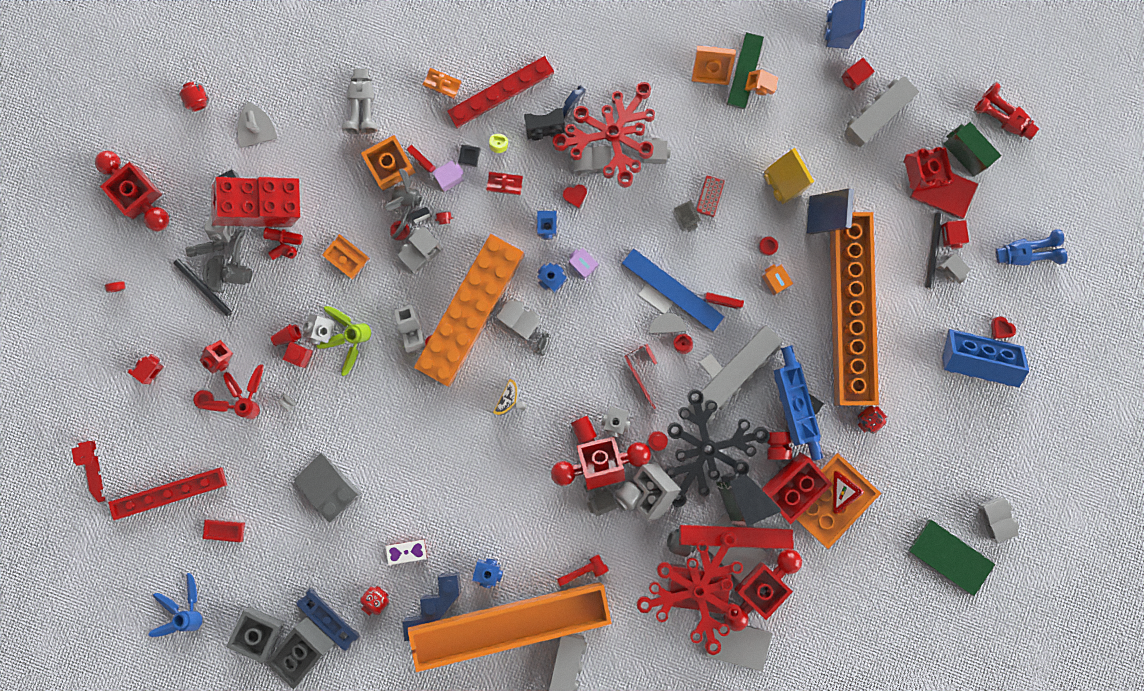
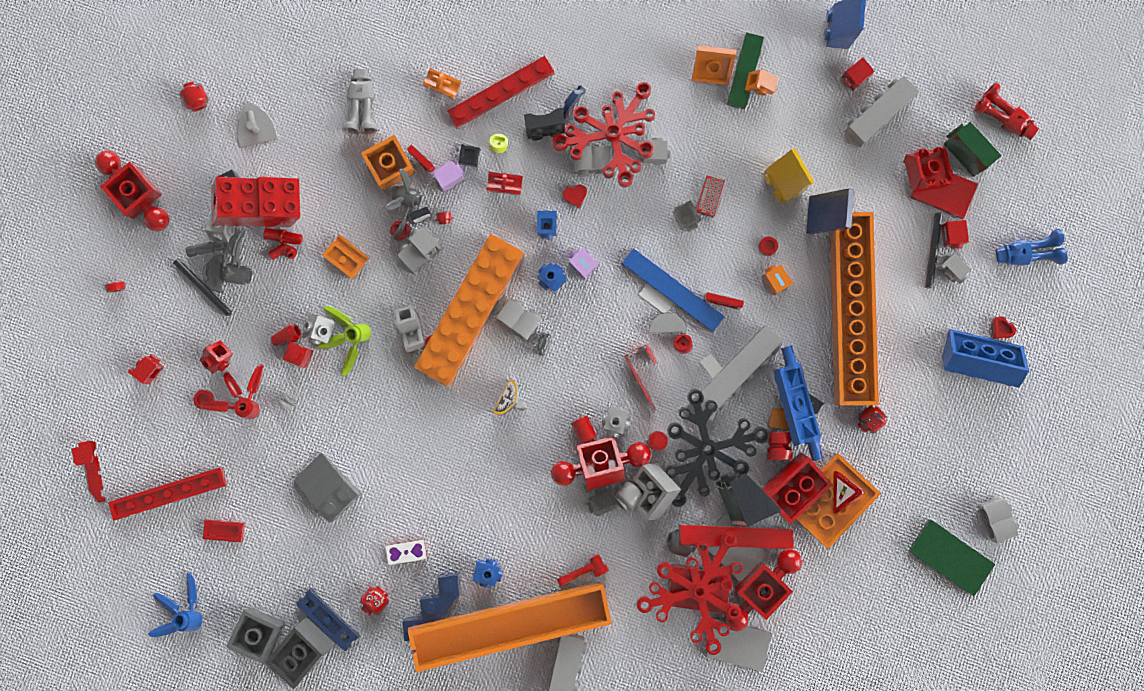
(777, 419): none -> orange tile

